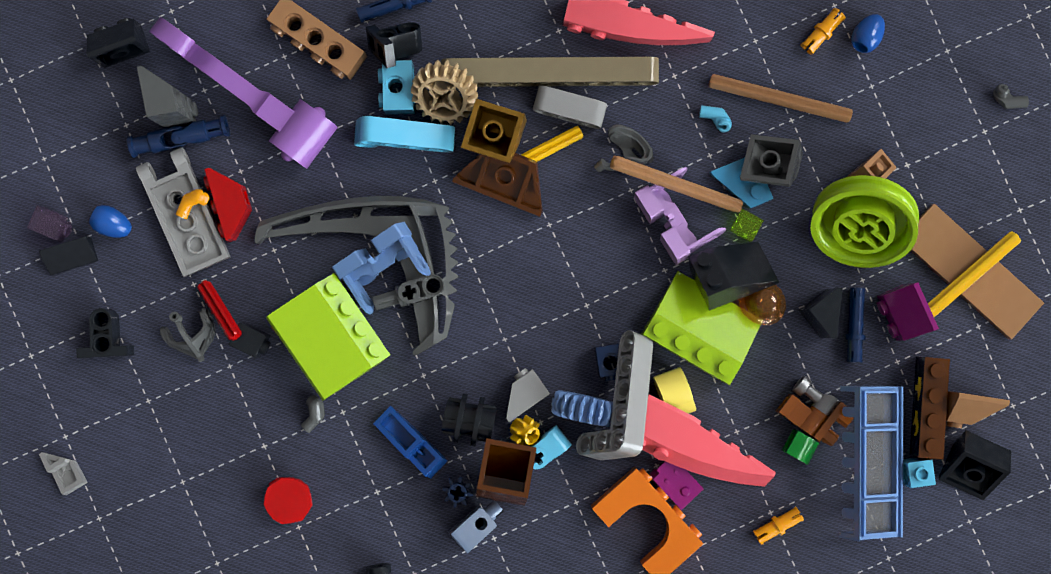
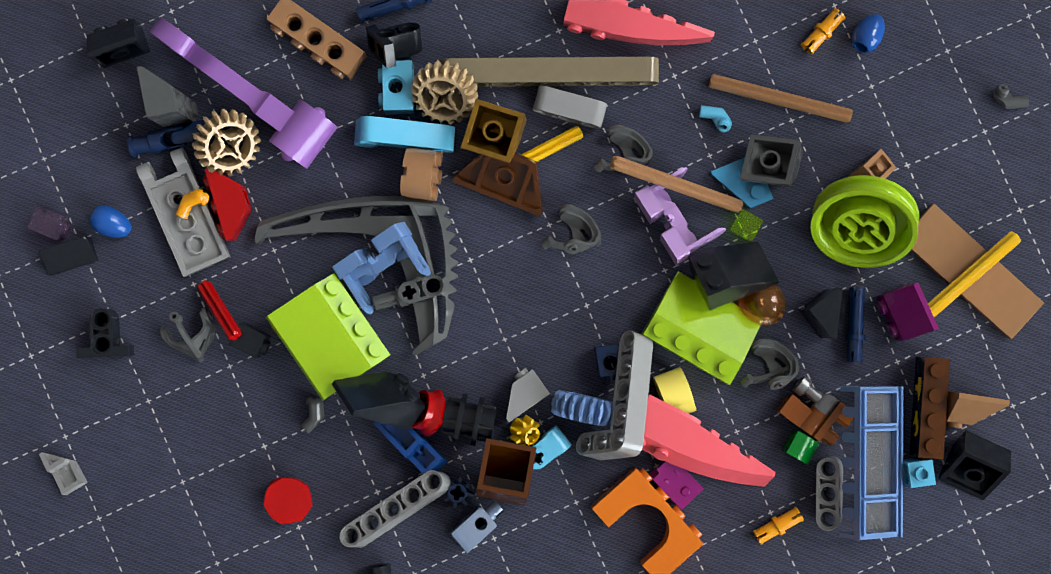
(210, 157): none -> tan gear
(381, 398): none -> black slope
(383, 510): none -> light grey beam
(421, 174): none -> medium nougat brick
(433, 414): none -> red hat
(577, 221): none -> dark grey helmet
(769, 351): none -> dark grey helmet
(824, 504): none -> light grey beam

